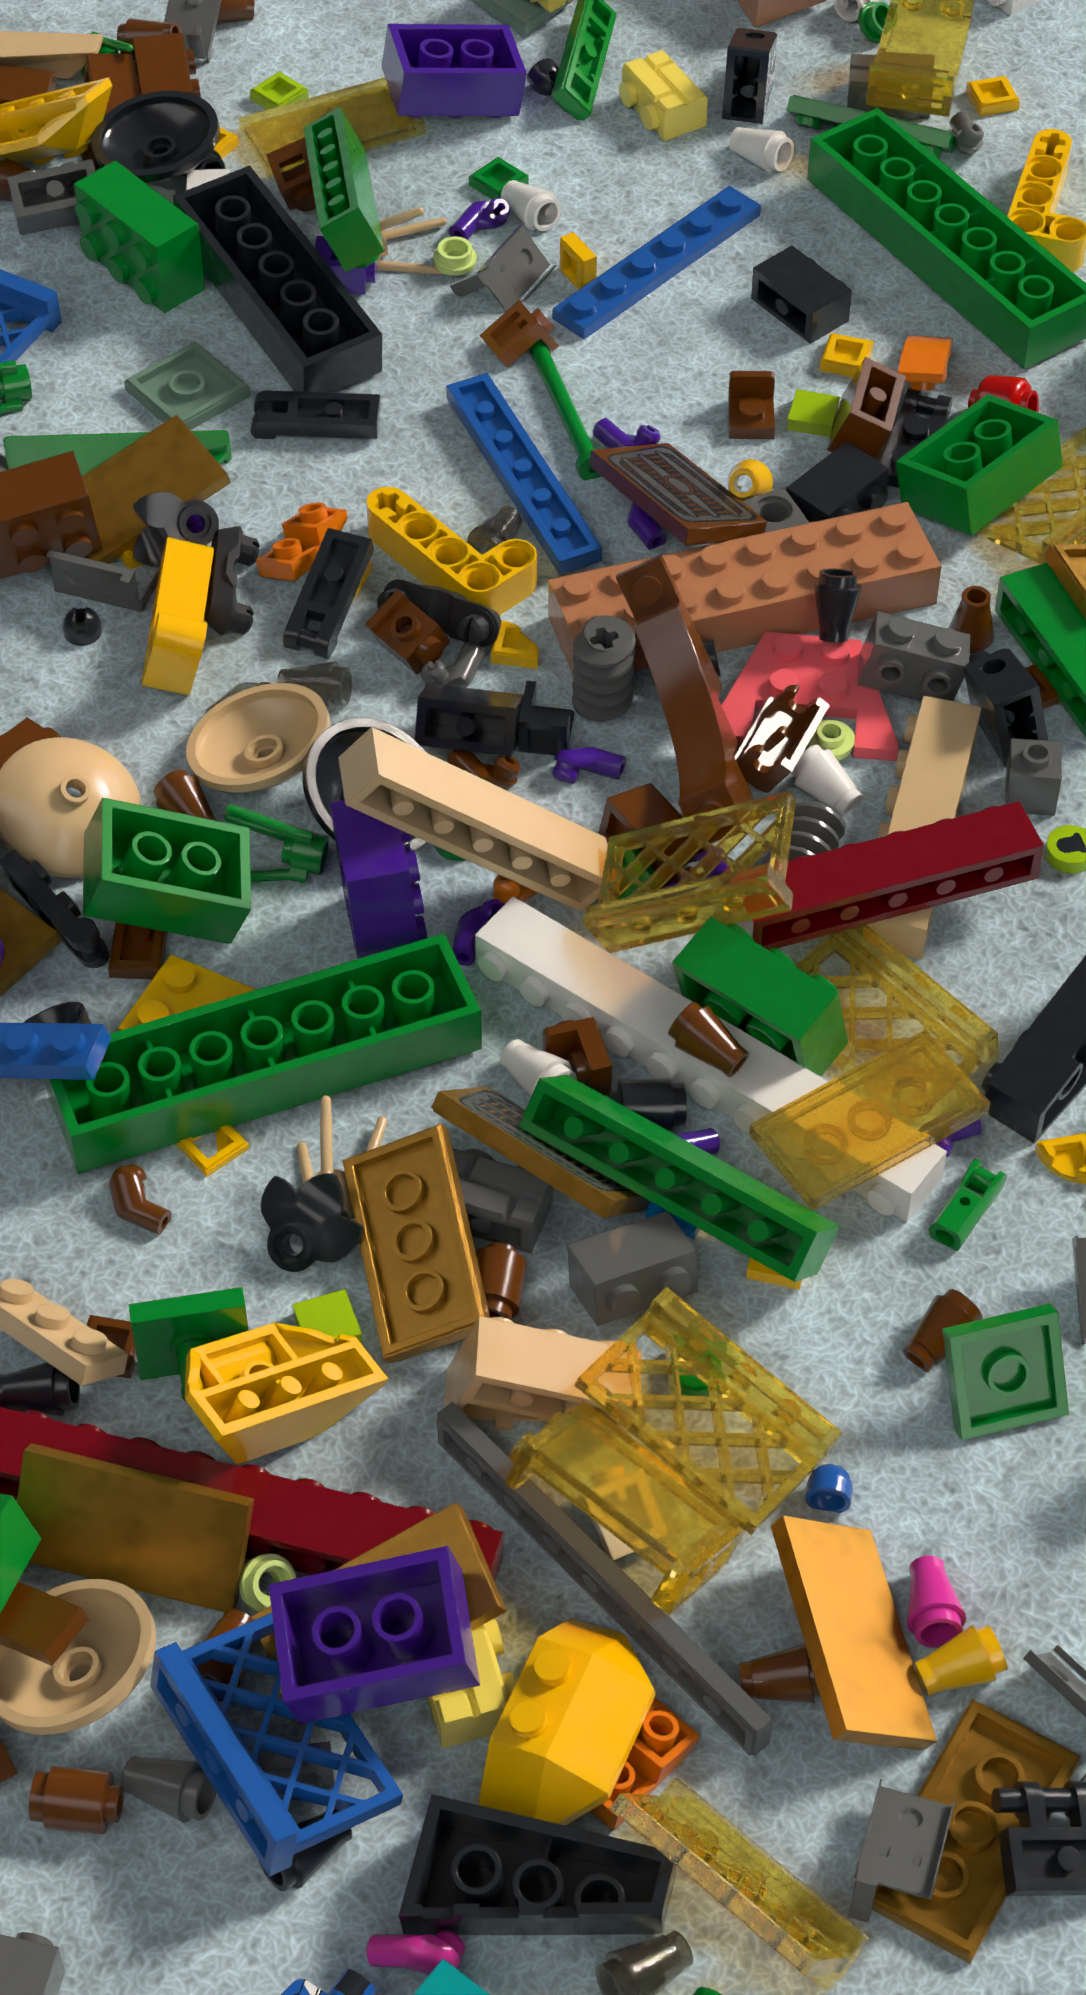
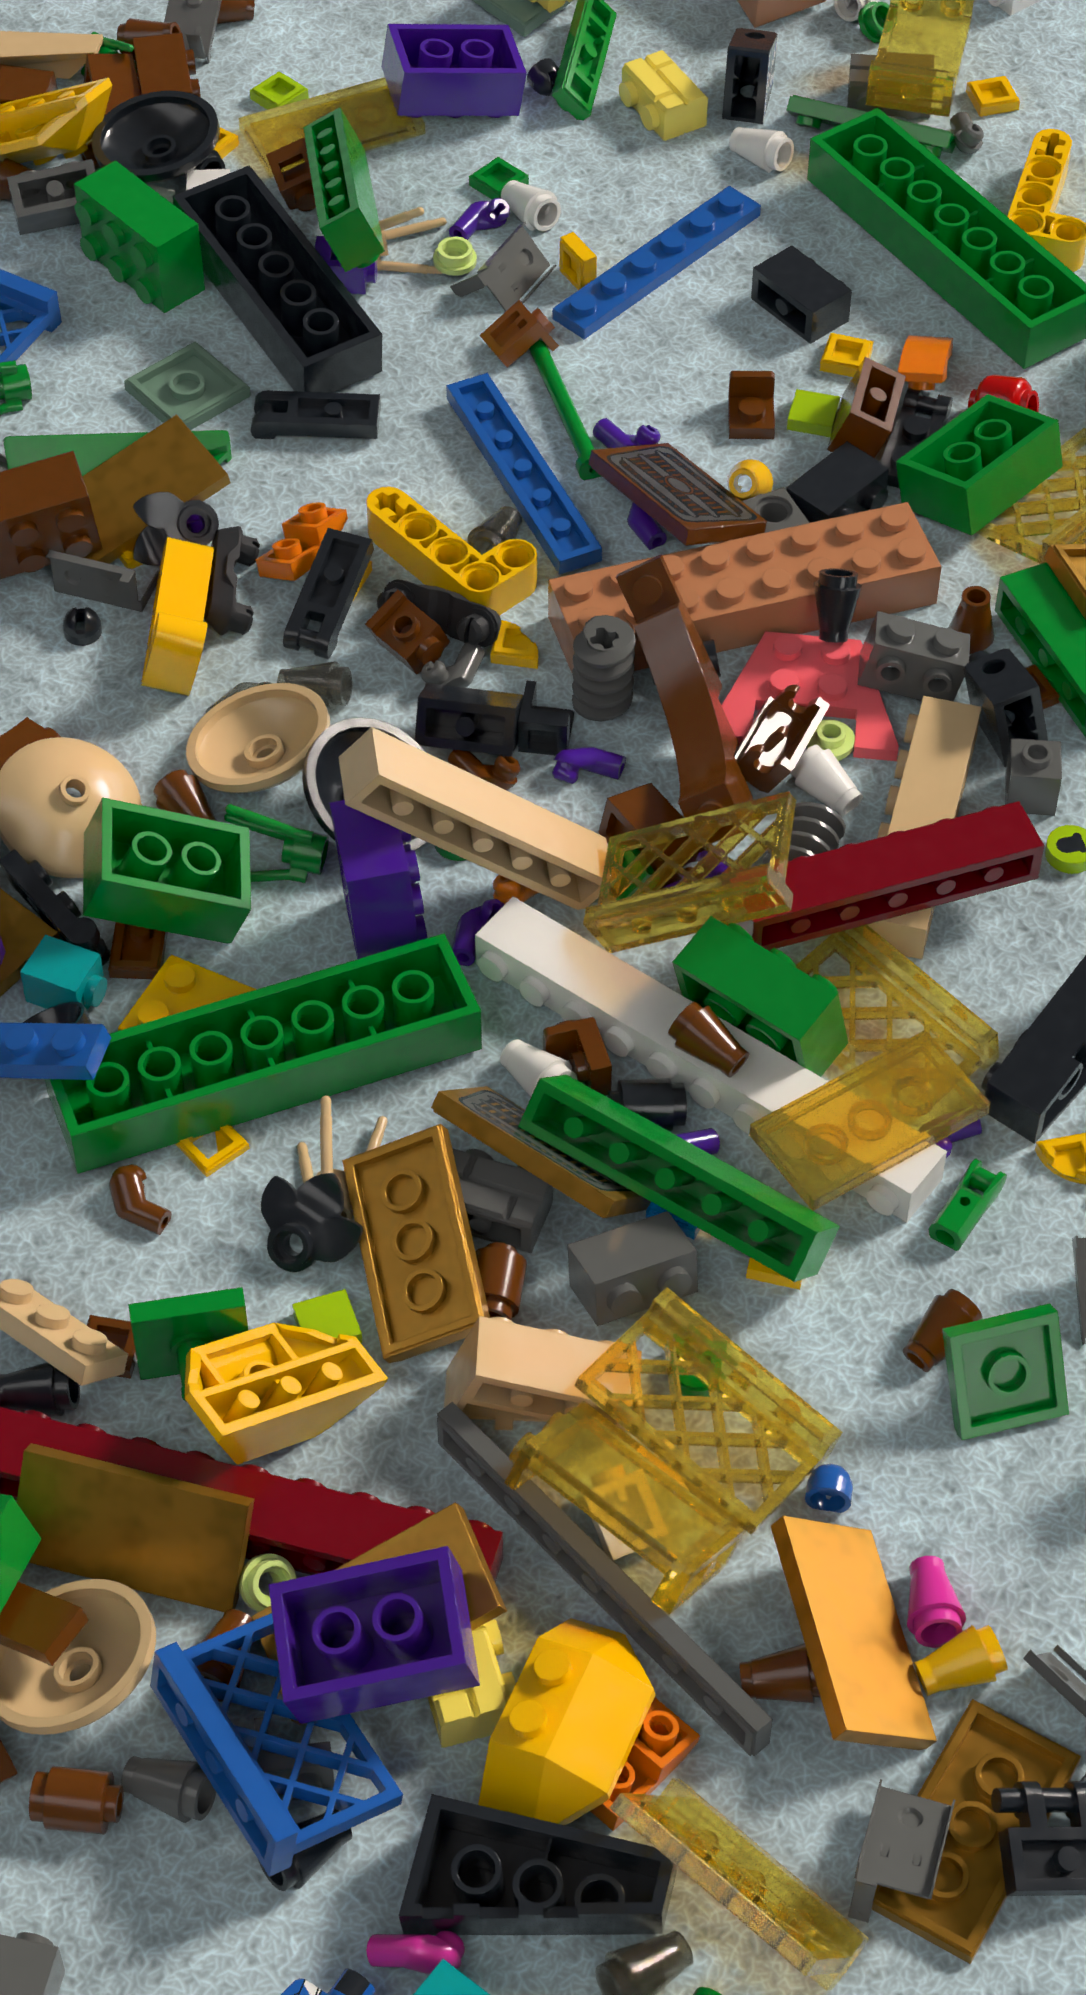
(63, 974): none -> teal brick

